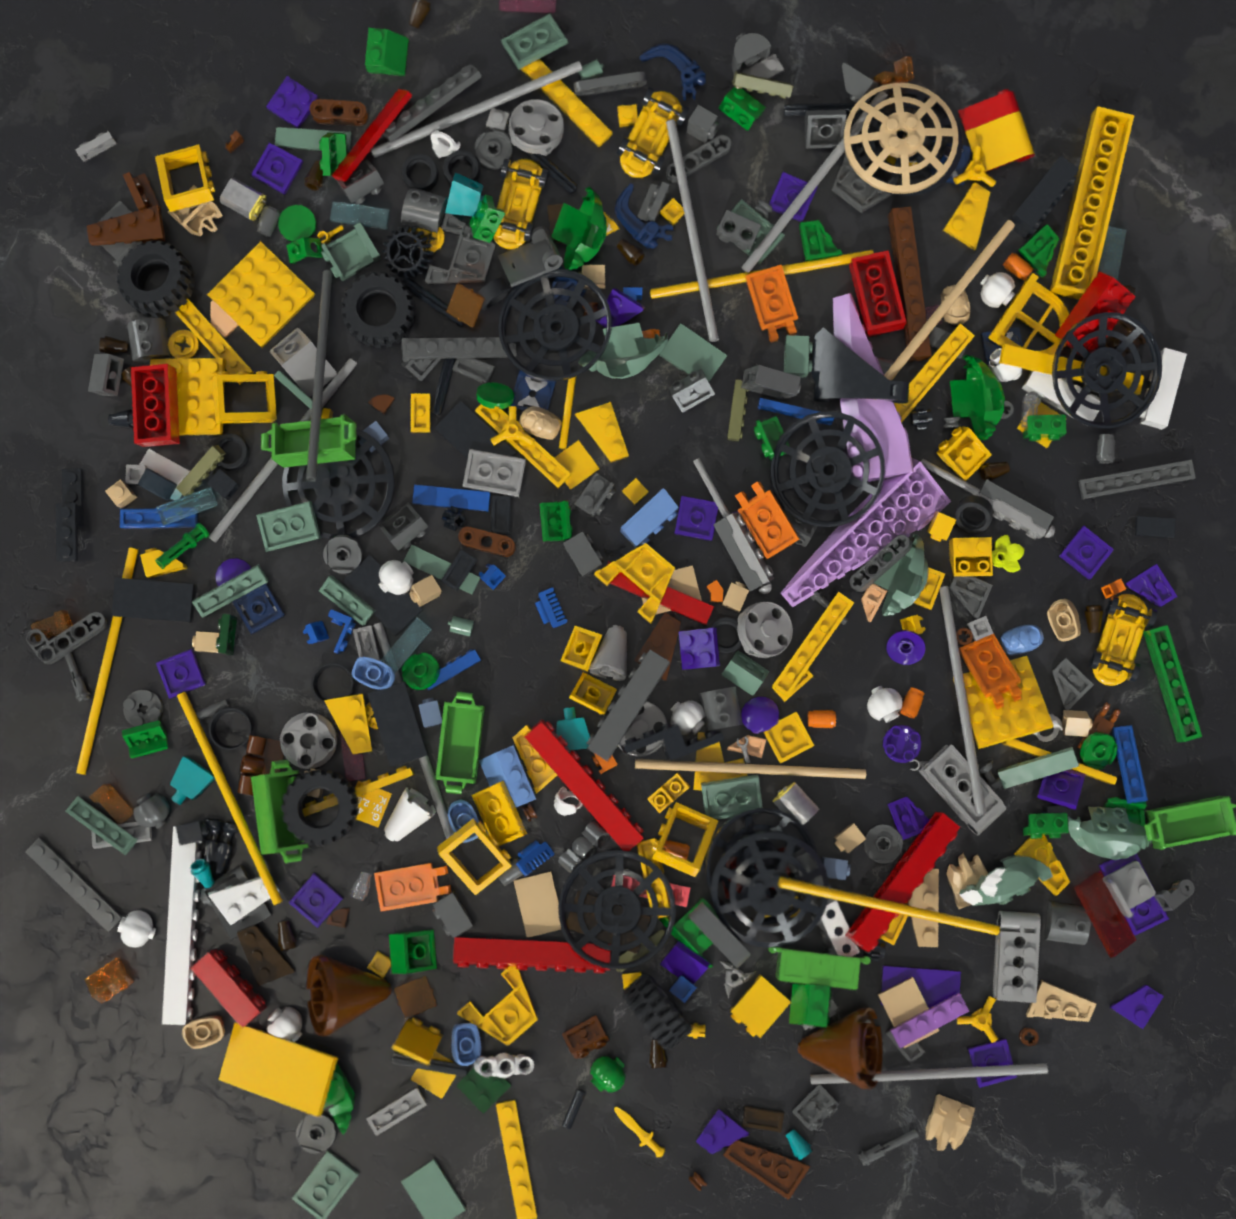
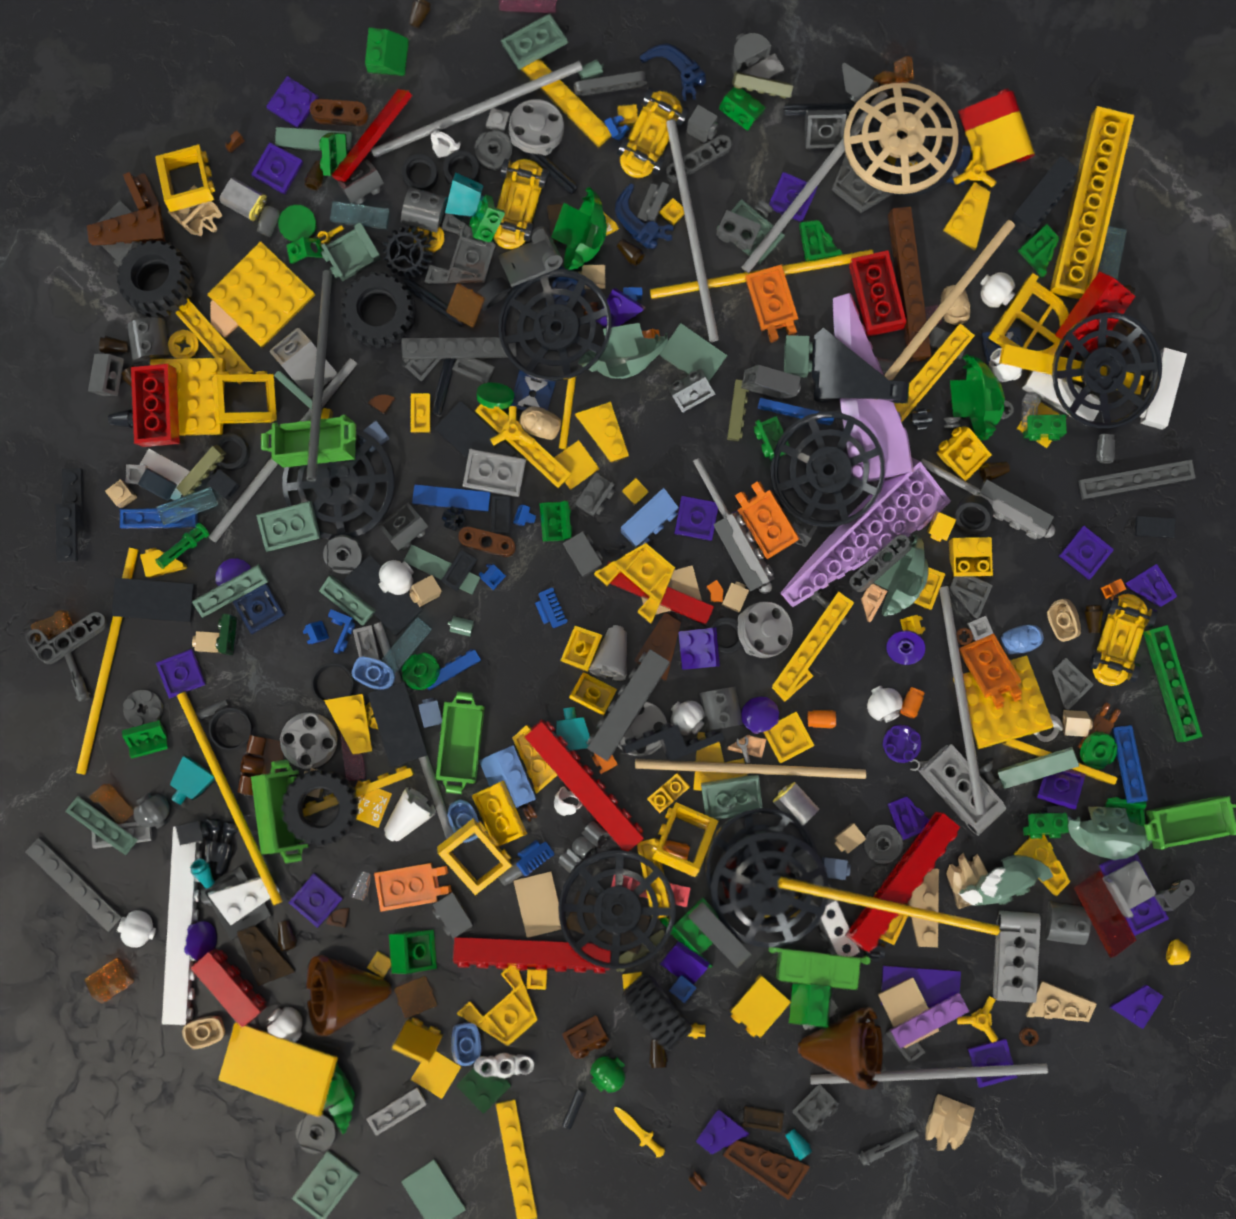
(99, 144): light grey plate -> none
(200, 939): none -> dark purple dish
(432, 102): dark grey plate -> none
(434, 1065): black axle -> none
(523, 515): none -> blue tile
(536, 979): none -> yellow tile
(613, 126): none -> blue tile
(731, 969): light grey piece -> none
(745, 673): sand green panel -> none
(1009, 553): neon yellow plate -> none
(1018, 266): orange piece -> none
(1177, 953): none -> yellow cone

